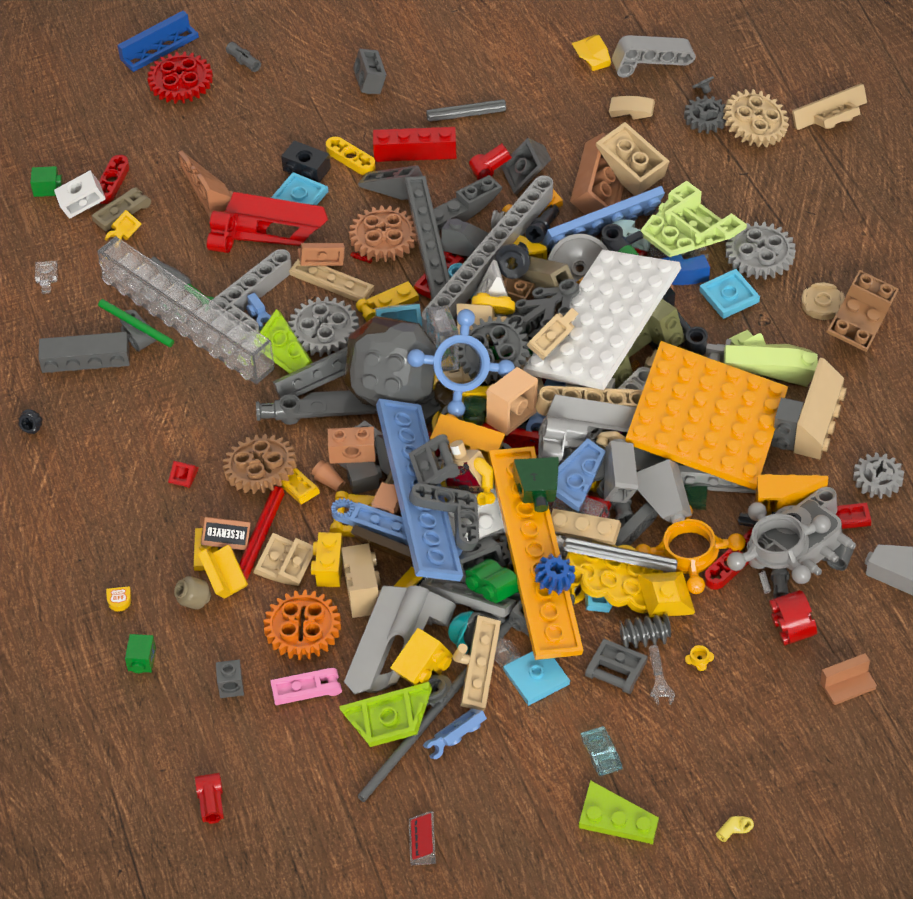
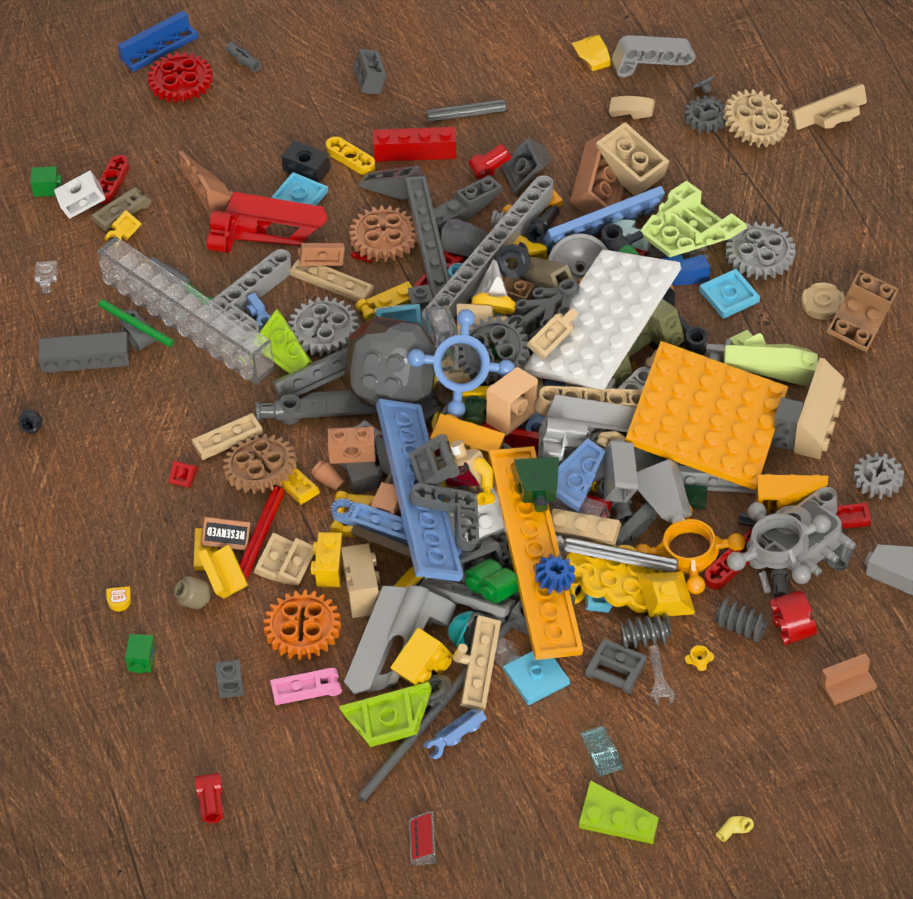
(227, 436): none -> tan plate
(420, 295): none -> dark grey brick
(742, 621): none -> dark grey piece

